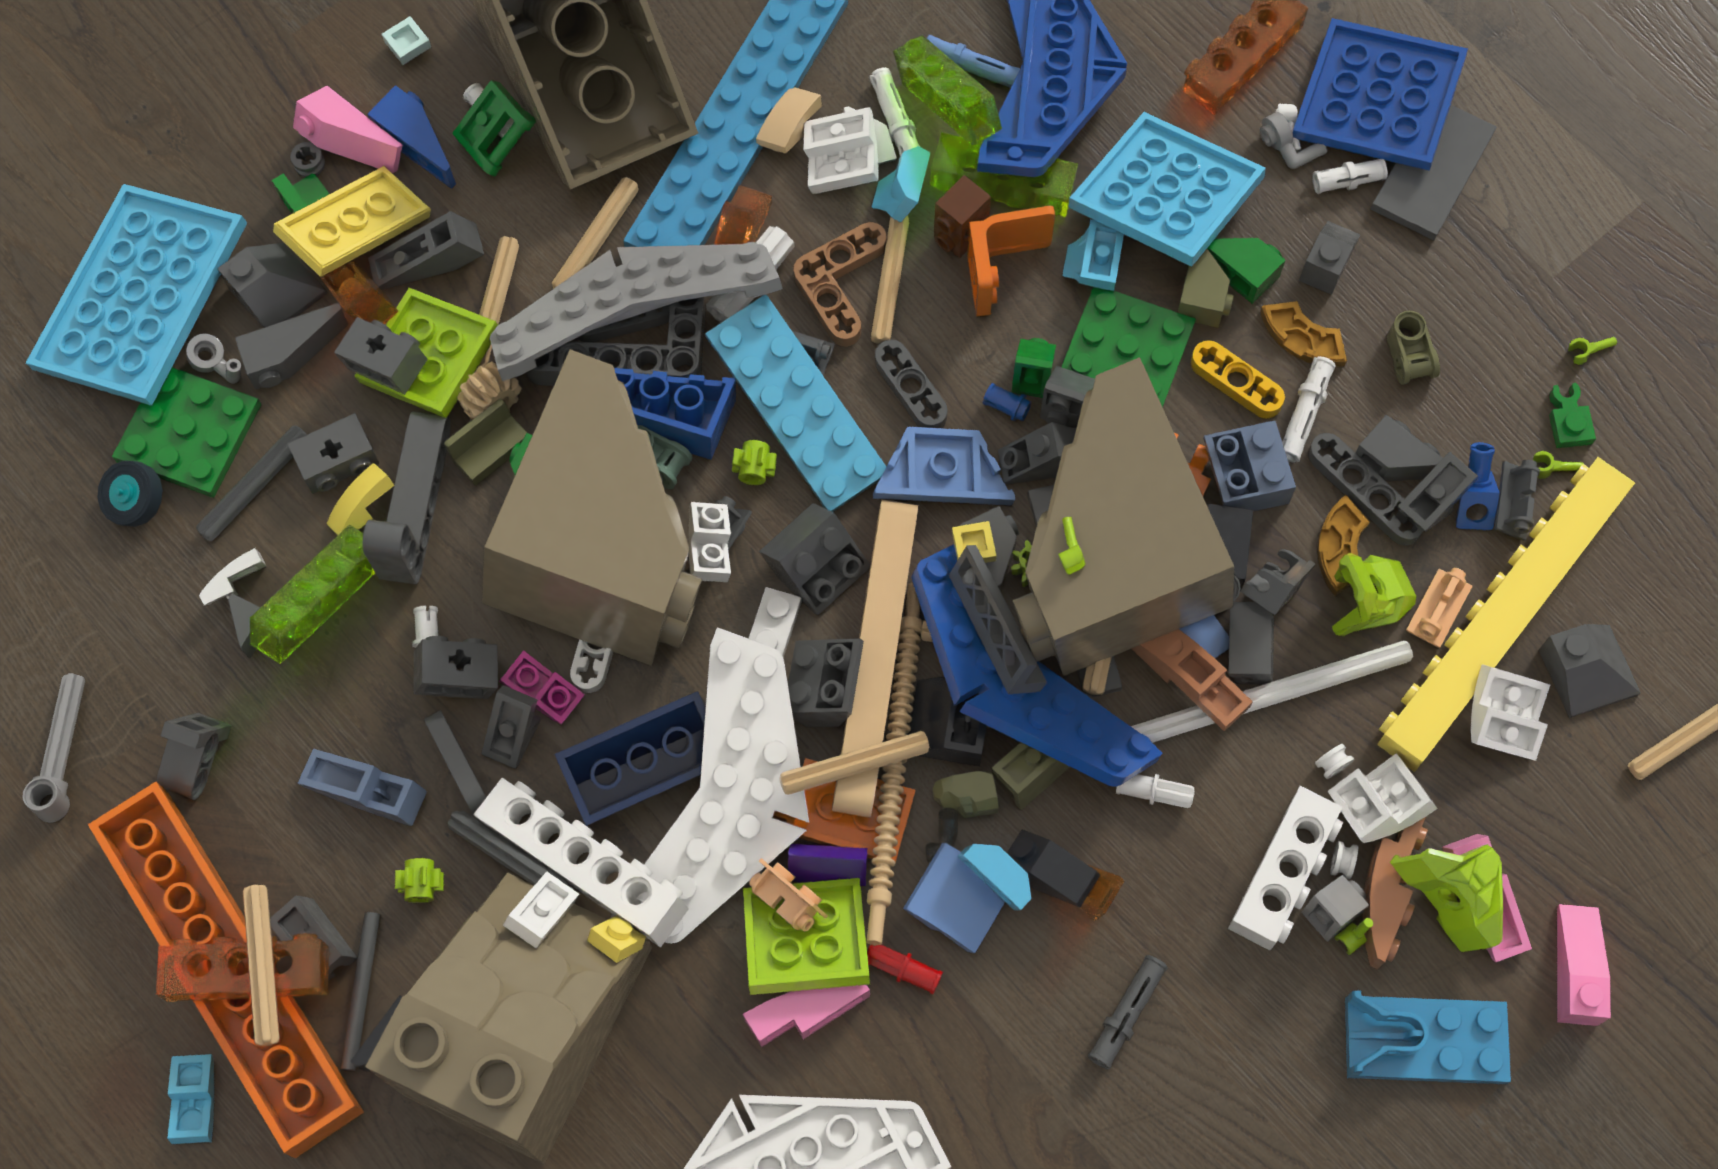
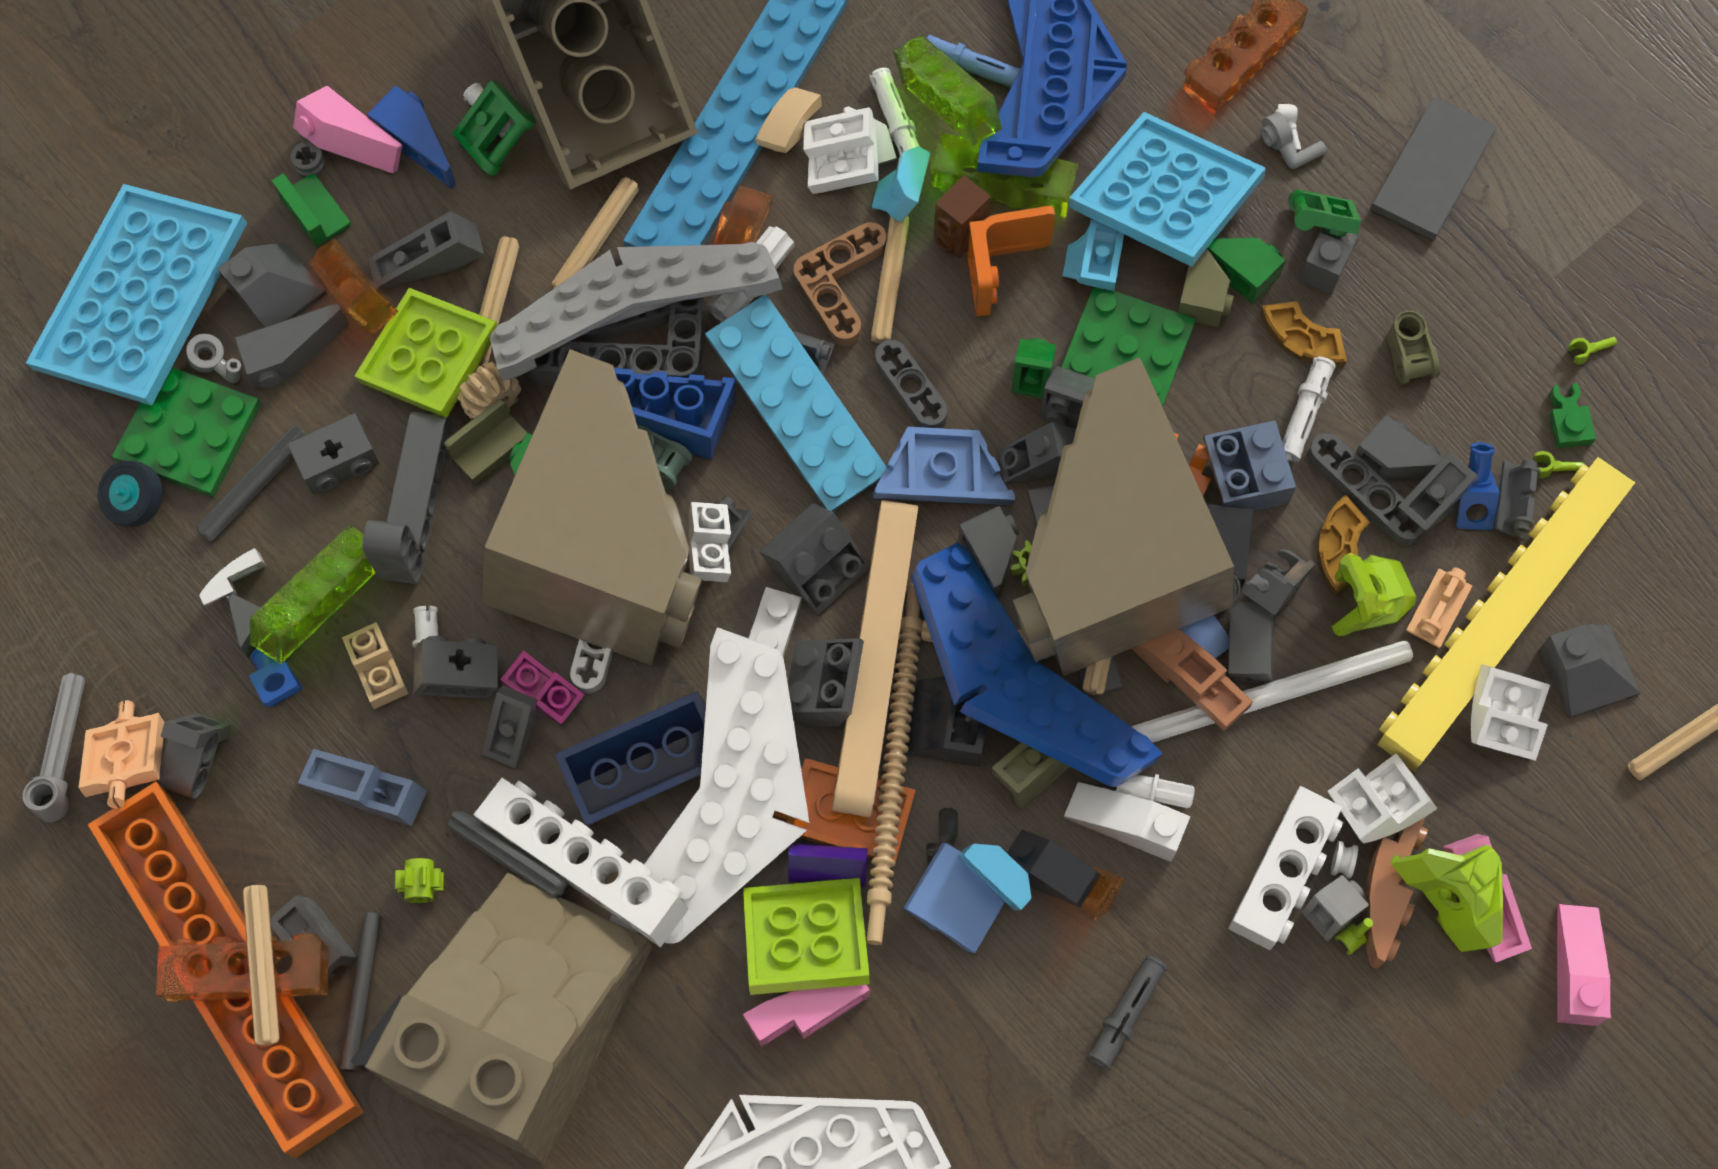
(121, 755): none -> light nougat plate
(192, 1099): medium azure slope -> none
(273, 680): none -> blue bracket
(351, 221): light yellow tile -> none
(360, 494): light yellow slope -> none
(375, 665): none -> tan slope
(381, 354): dark grey brick -> none
(406, 40): light aqua plate -> none
(455, 760): dark grey beam -> none
(541, 909): white plate -> none
(616, 938): light yellow plate -> none
(754, 462): lime gear -> none
(798, 904): light nougat hinge -> none
(854, 762): tan axle -> none
(904, 967): red axle -> none
(968, 793): olive rock -> none
(975, 534): light yellow plate -> none
(995, 624): dark grey fence -> none
(1007, 402): blue pin -> none
(1072, 558): lime hand -> none
(1128, 819): none -> white slope
(1239, 394): yellow beam -> none
(1325, 211): none -> green plate
(1334, 761): white bush -> none
(1349, 175): white pin -> none
(1380, 93): blue plate -> none
(1427, 1039): dark azure plate -> none

